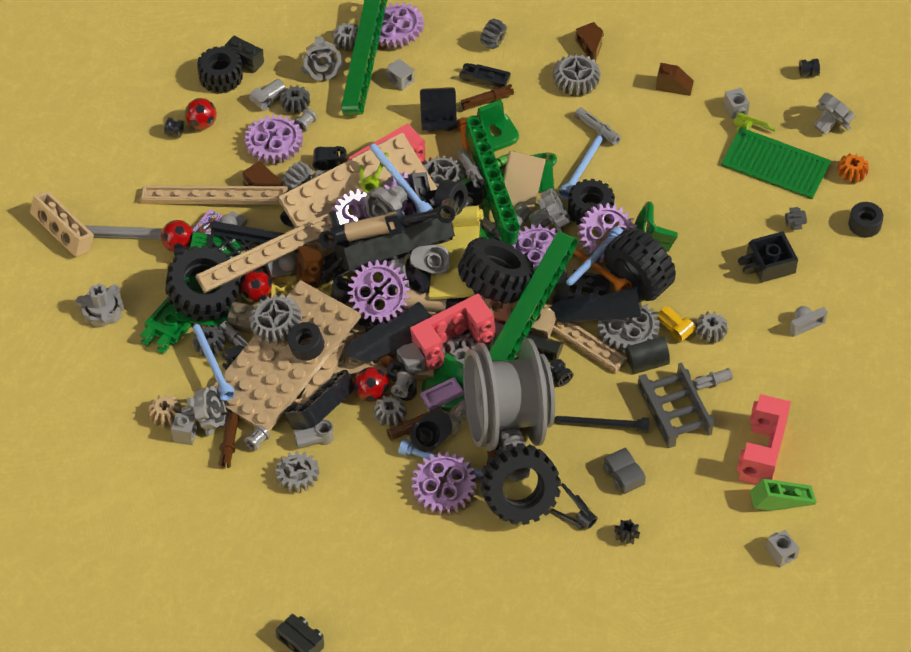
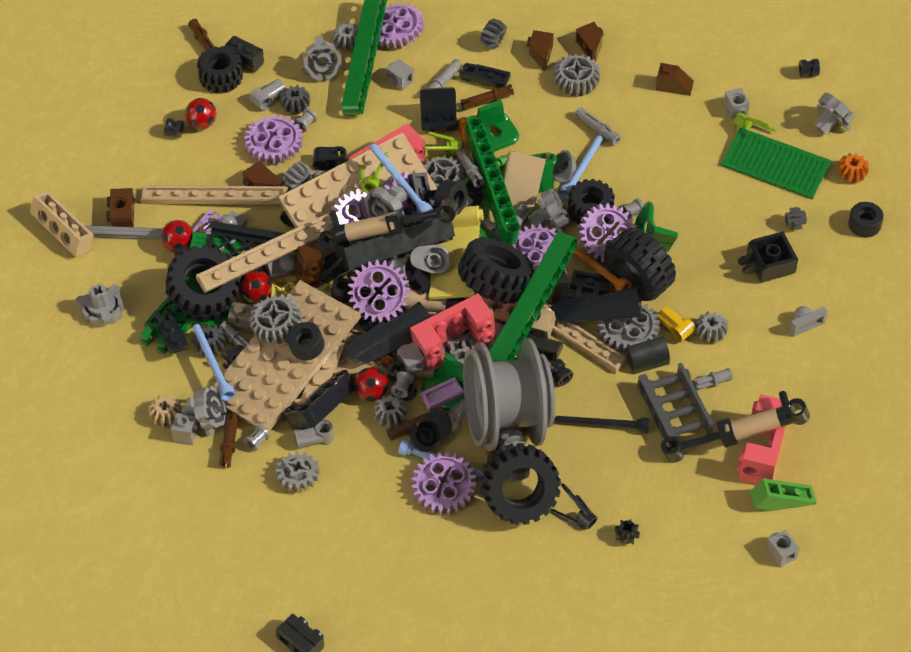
(121, 207): none -> reddish brown brick
(171, 332): none -> black hinge
(200, 34): none -> reddish brown pin
(446, 75): none -> light grey pin
(450, 147): none -> lime plant
(541, 47): none -> reddish brown slope
(564, 166): none -> light grey piece
(593, 258): light blue piece -> none
(624, 471): dark grey brick -> none
(633, 208): none -> light grey bush
(732, 431): none -> black piece

